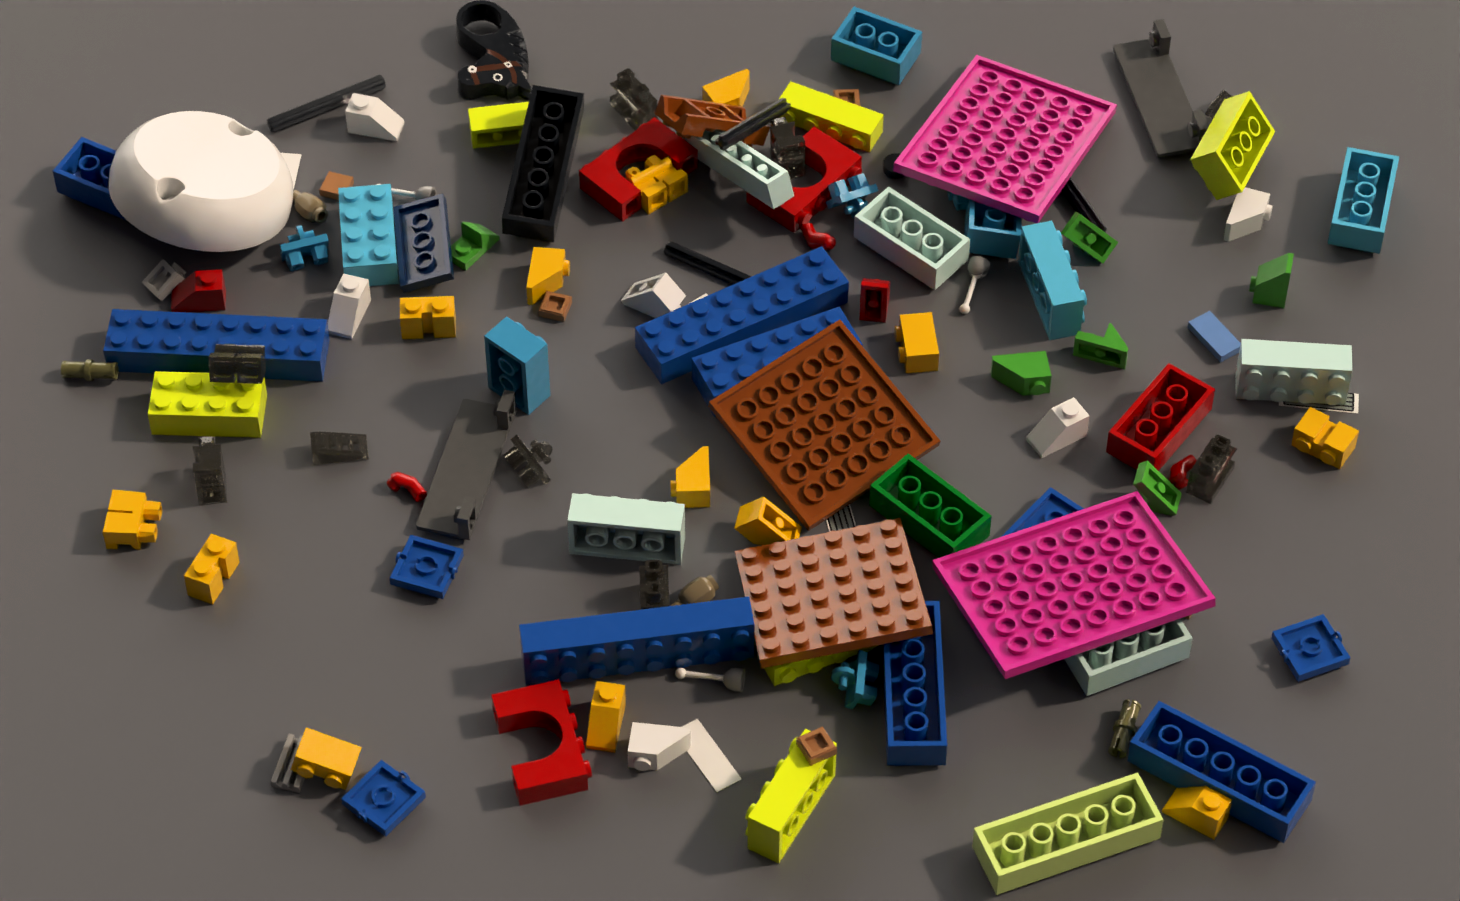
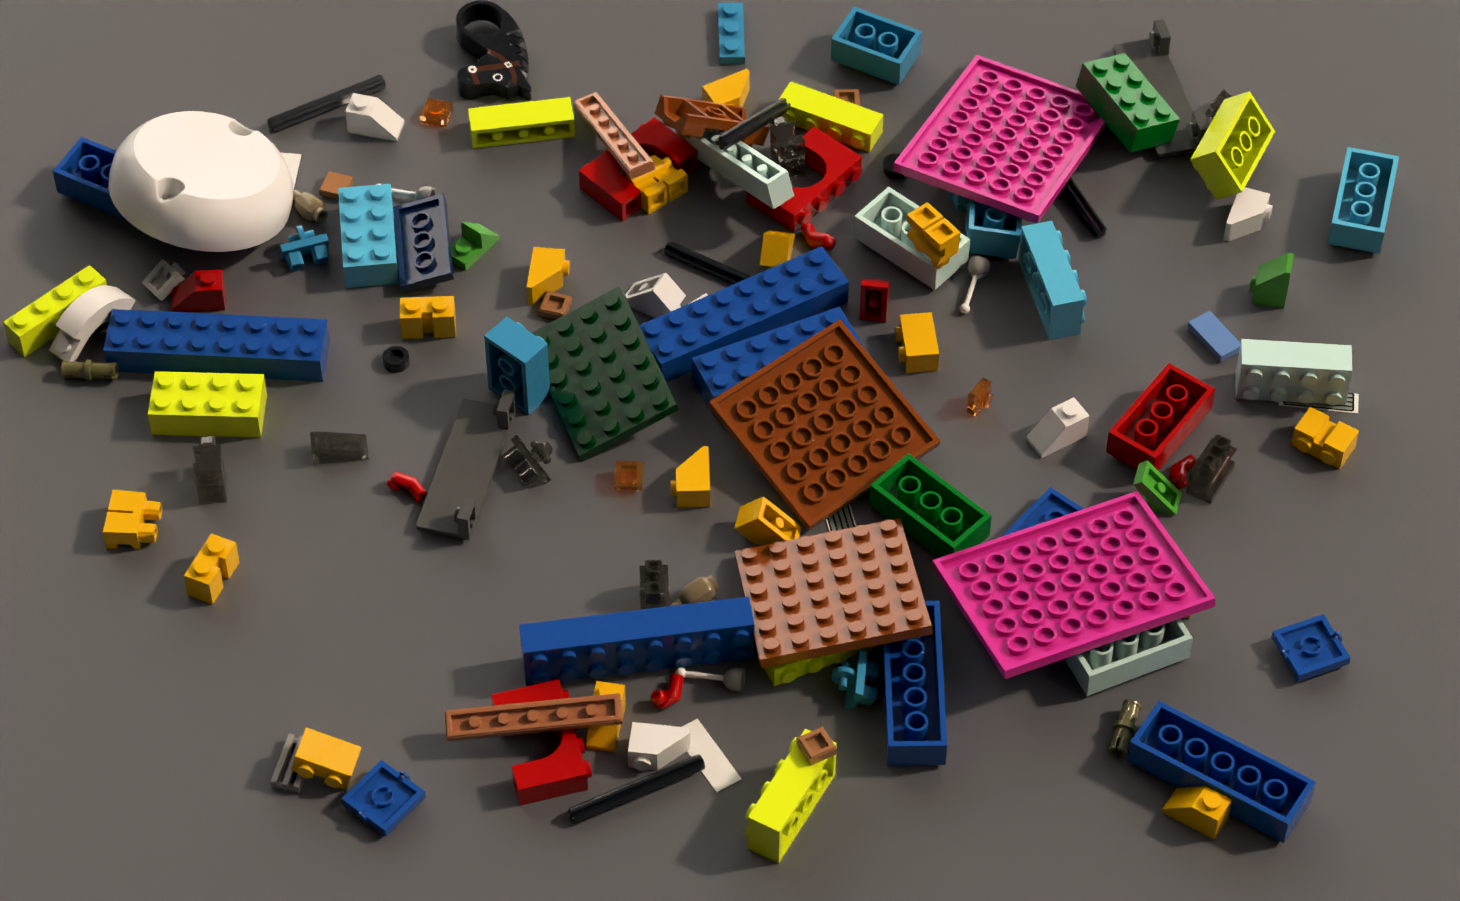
(37, 321): none -> neon yellow brick
(85, 317): none -> white arch
(237, 362): clear smoke hips -> none
(348, 305): white slope -> none
(395, 359): none -> black tile
(426, 566): blue plate -> none
(436, 112): none -> clear orange plate
(533, 717): none -> nougat tile
(543, 163): black brick -> none
(604, 374): none -> dark green plate
(614, 135): none -> nougat tile
(626, 528): light aqua brick -> none
(629, 475): none -> clear orange plate
(632, 99): clear smoke hips -> none
(636, 788): none -> black axle
(670, 696): none -> red arm
(731, 33): none -> dark azure plate
(776, 248): none -> yellow slope
(841, 195): dark azure hips -> none
(933, 235): none -> yellow hips
(980, 397): none -> clear orange plate
(1023, 372): bright green slope -> none
(1067, 833): yellowish green brick -> none
(1089, 237): bright green slope -> none
(1105, 350): bright green slope -> none
(1127, 102): none -> green brick

